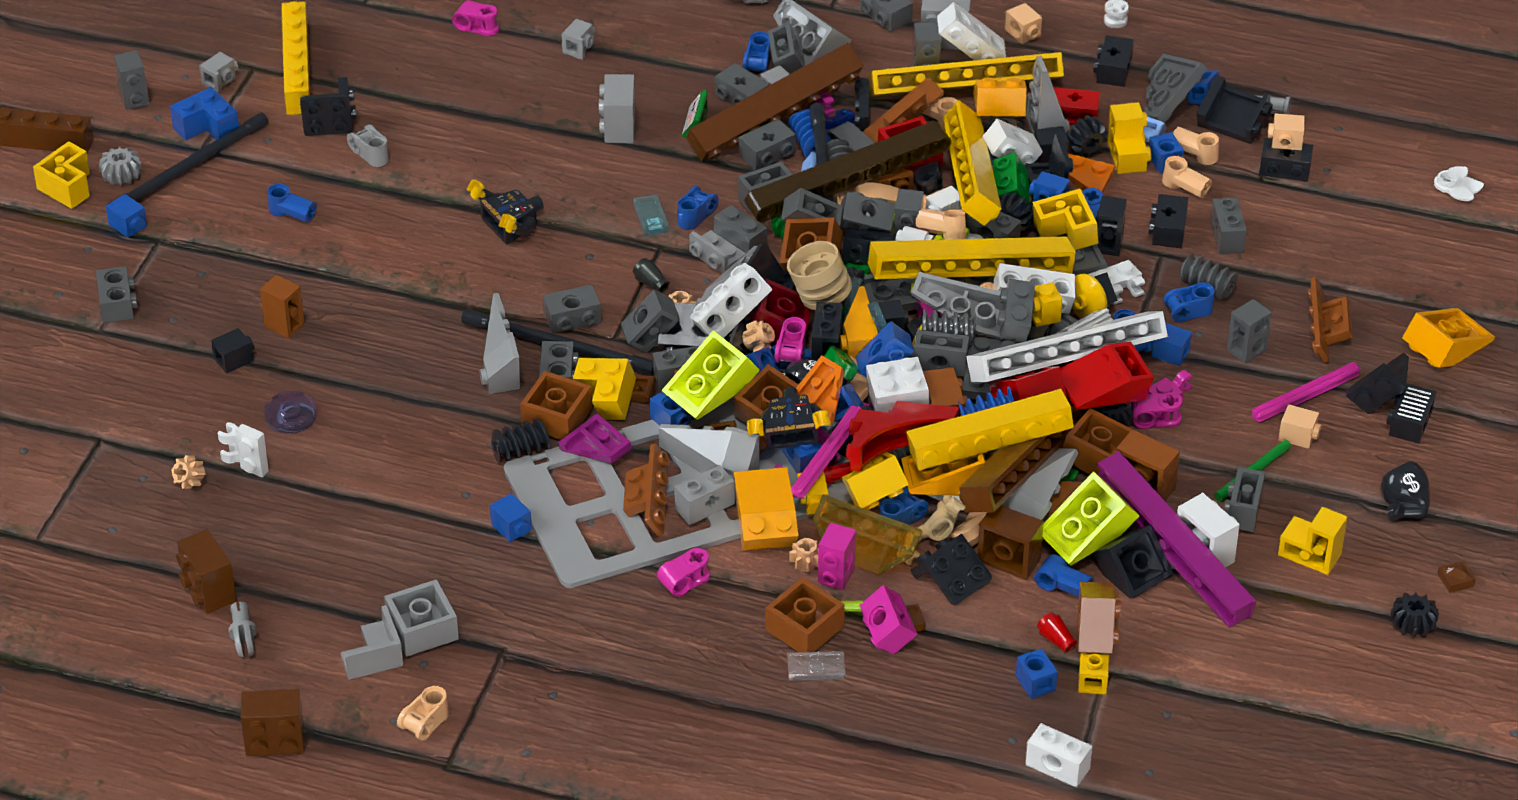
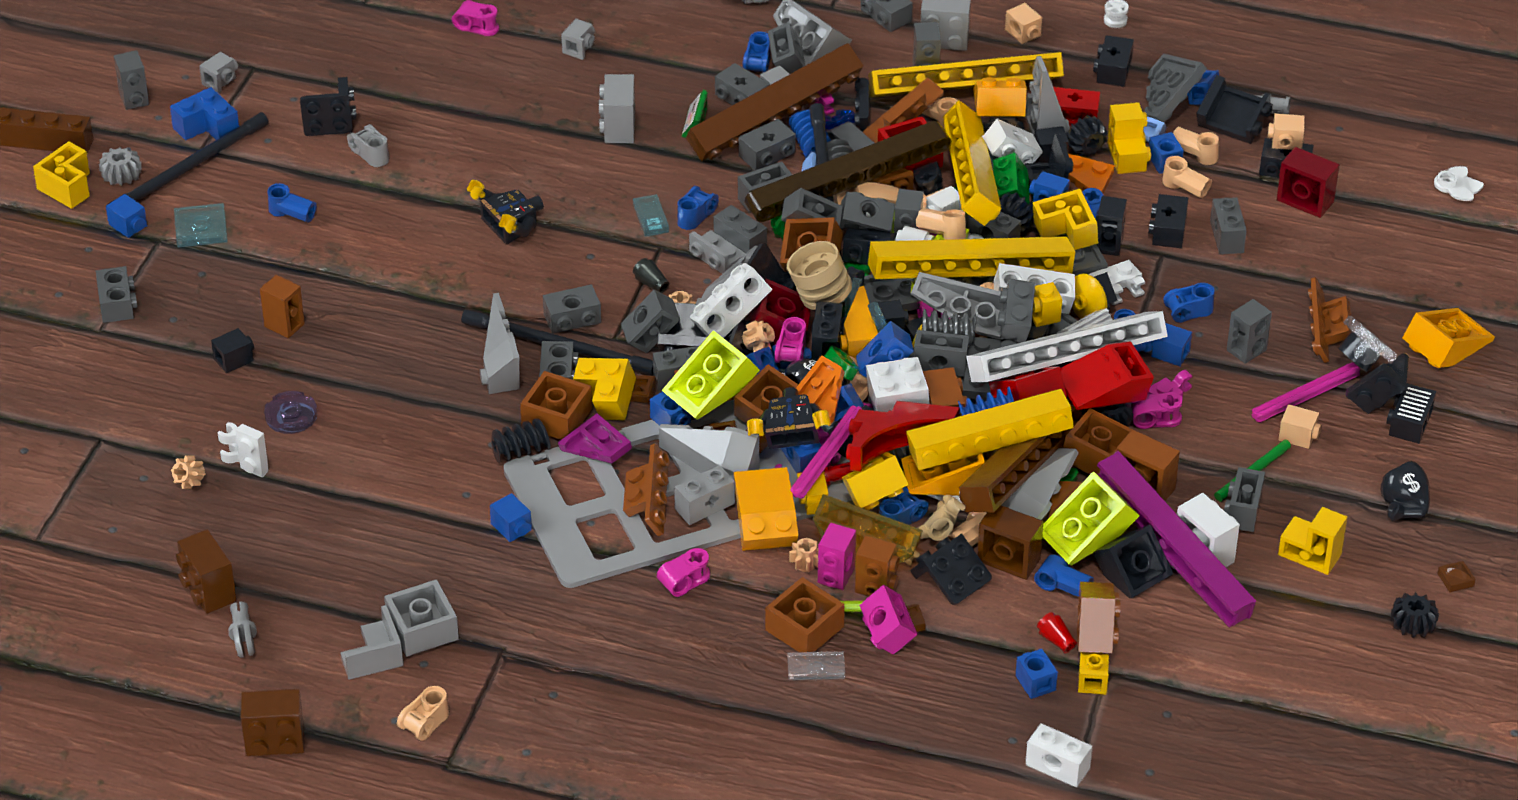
(200, 225): none -> clear light blue tile
(295, 55): yellow brick -> none
(876, 566): none -> dark orange brick
(969, 34): white brick -> none
(1196, 272): dark grey piece -> none
(1307, 182): none -> dark red brick
(1364, 346): none -> clear piece

